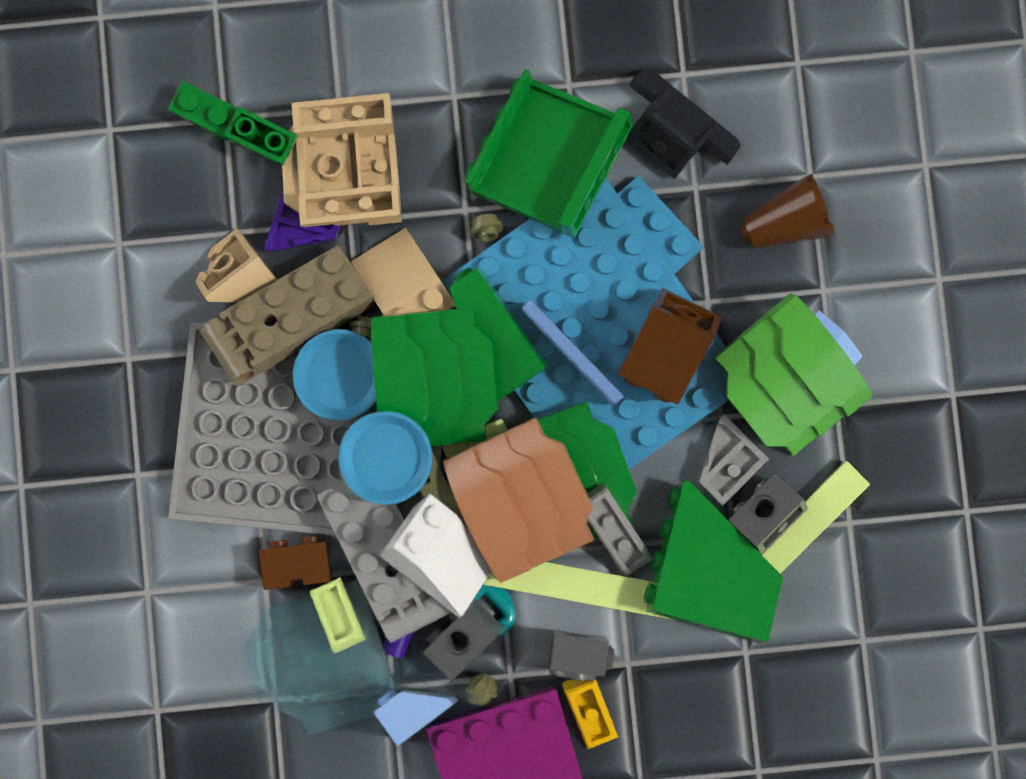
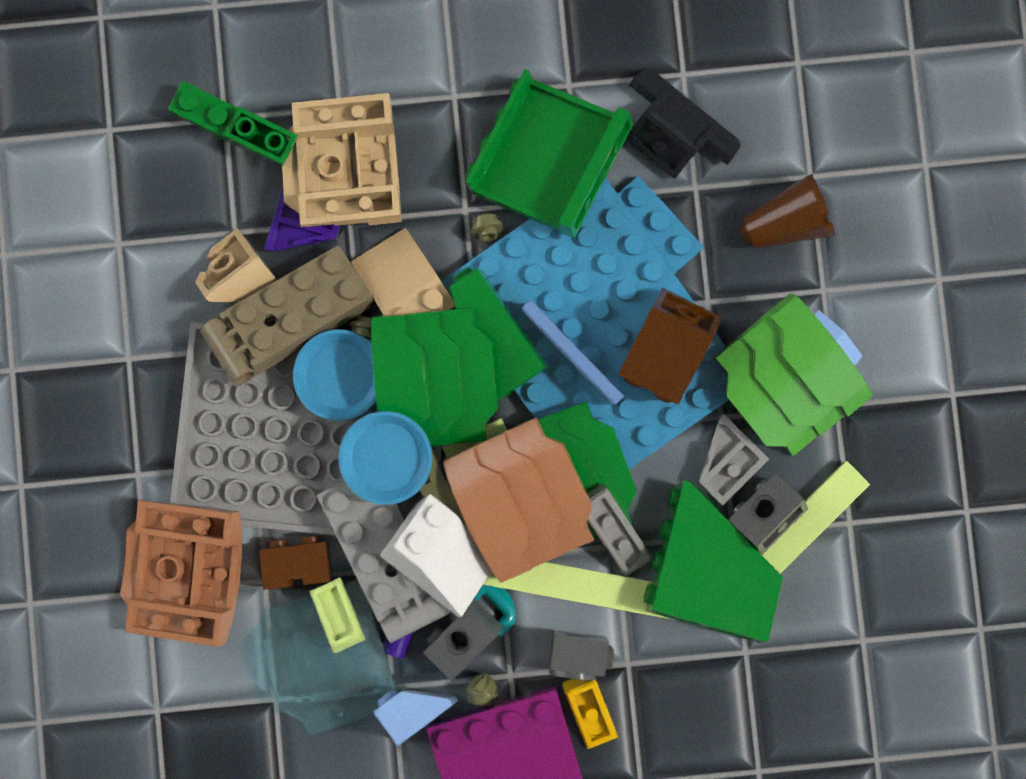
(182, 572): none -> nougat slope

